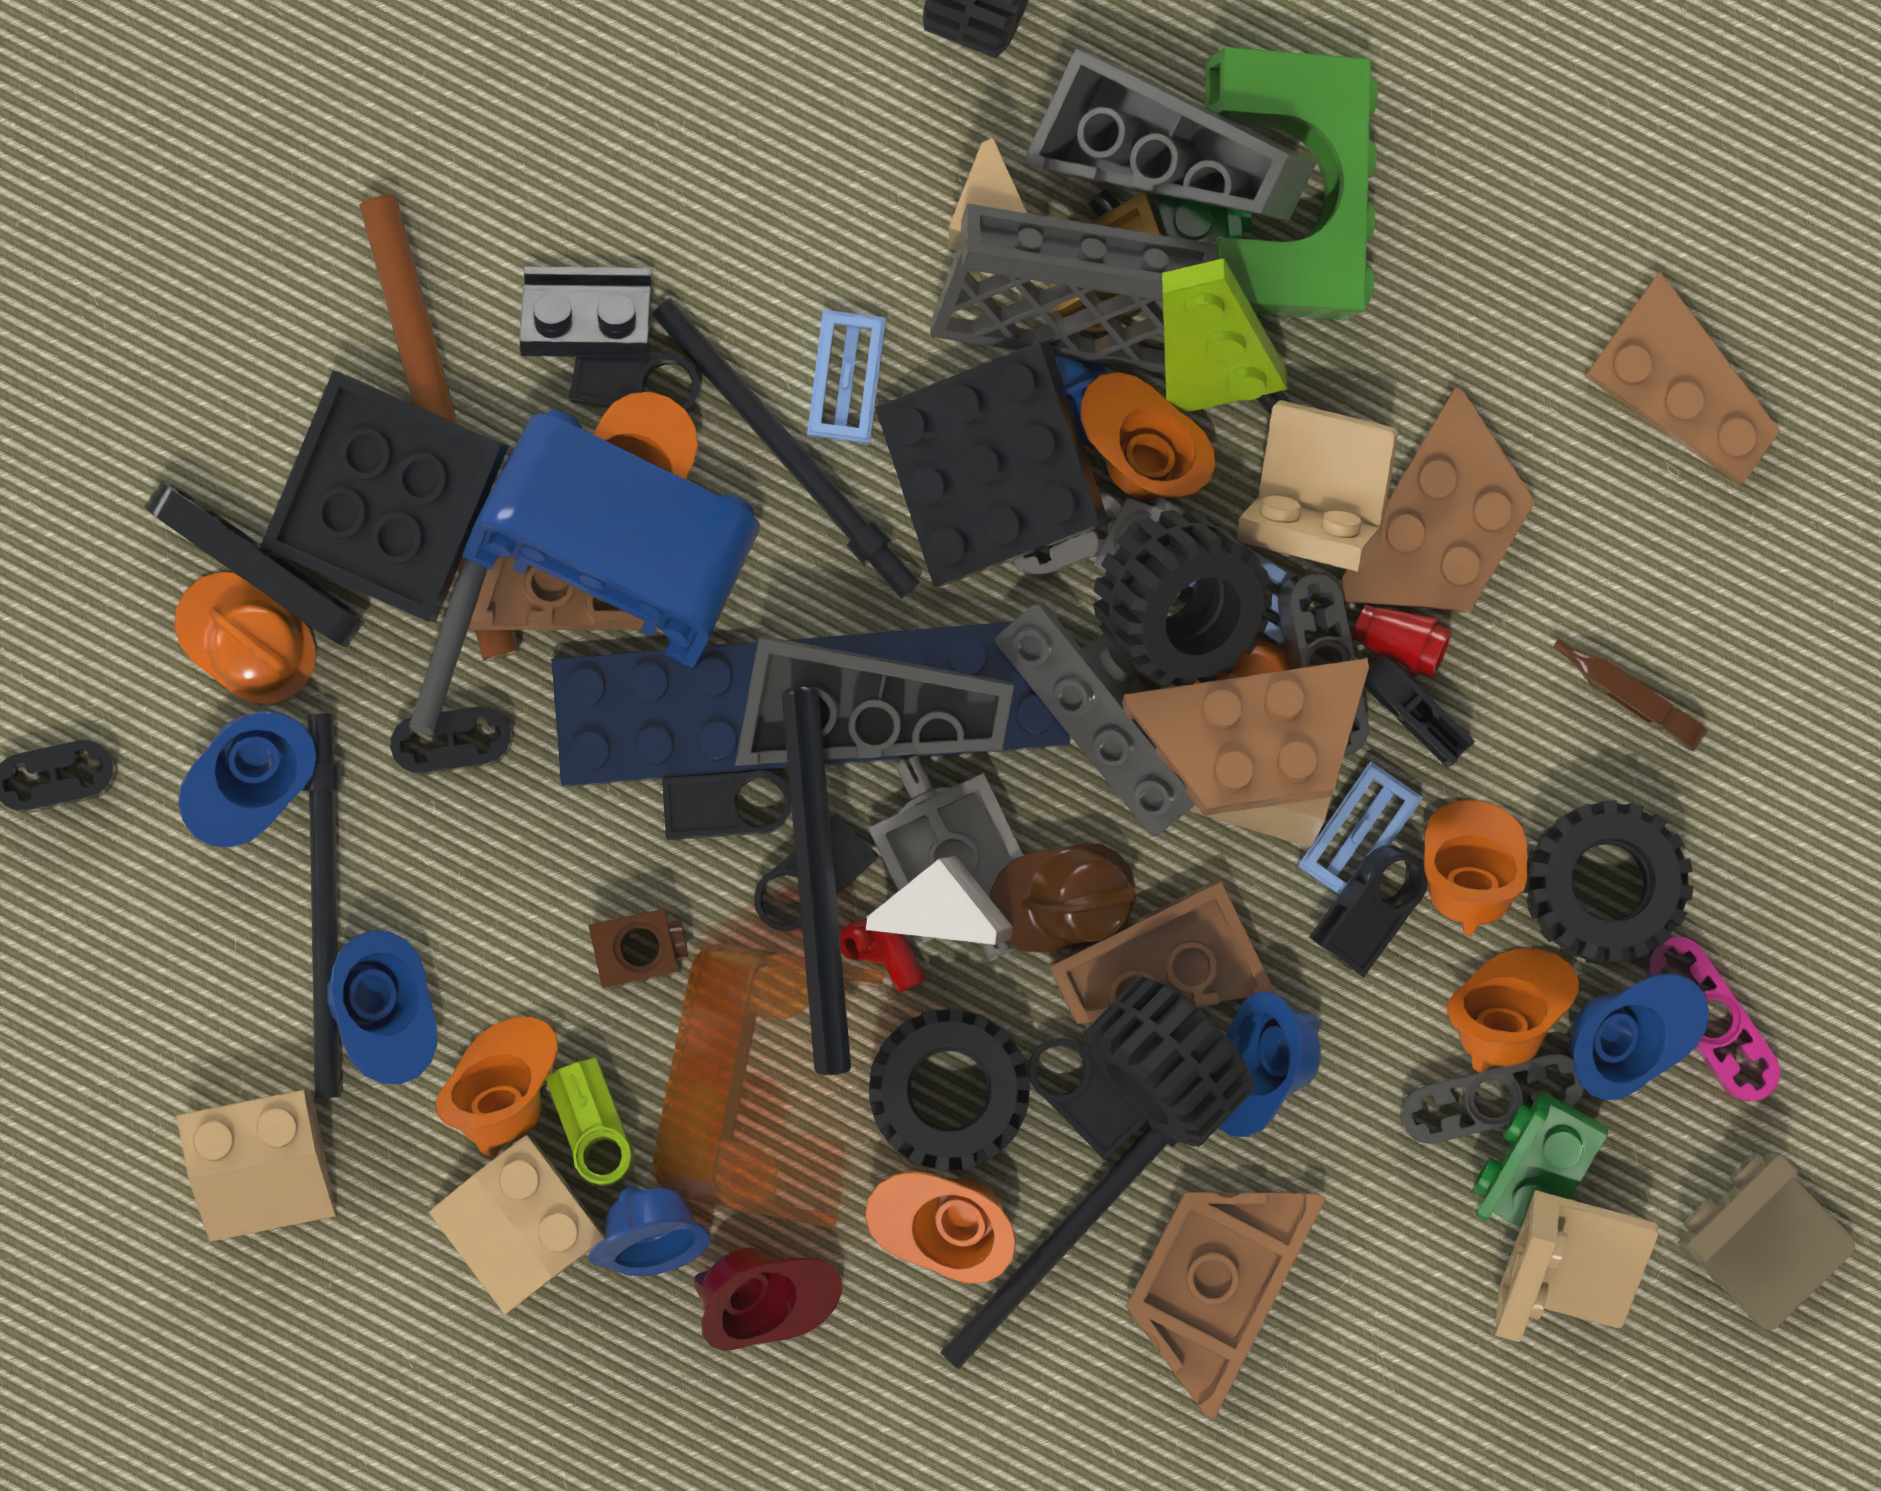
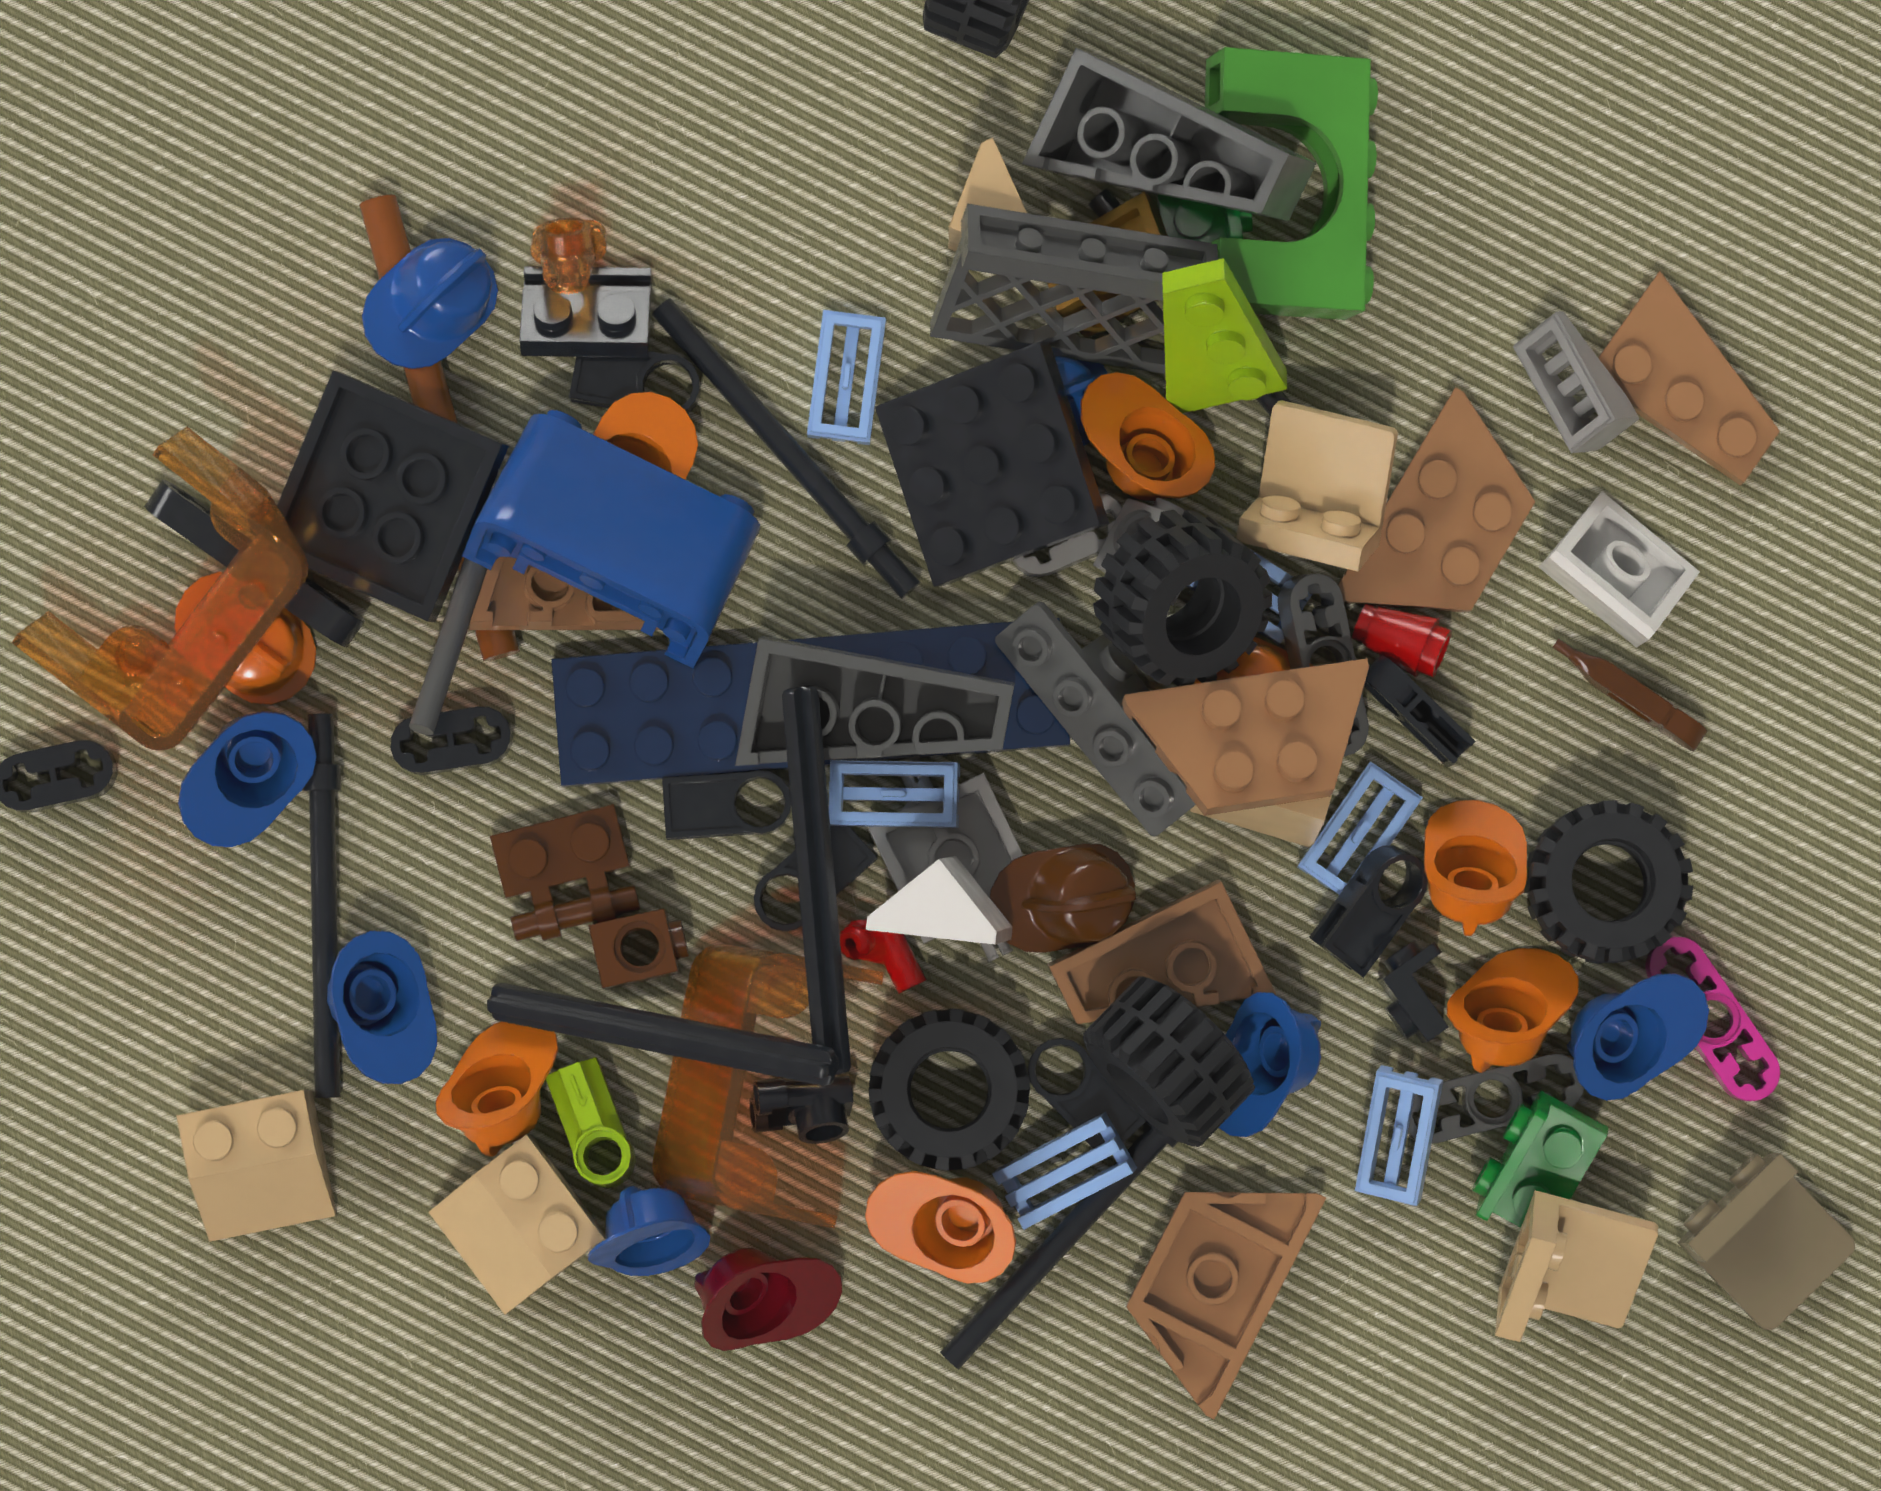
(165, 688): none -> clear orange windscreen
(429, 303): none -> blue piece
(562, 853): none -> reddish brown plate
(568, 252): none -> clear orange plate
(664, 1034): none -> black axle
(813, 1108): none -> black plate
(948, 795): none -> light blue tile
(1019, 1195): none -> light blue tile
(1409, 1086): none -> light blue tile
(1411, 1007): none -> black bracket
(1602, 391): none -> light grey slope
(1620, 570): none -> white slope

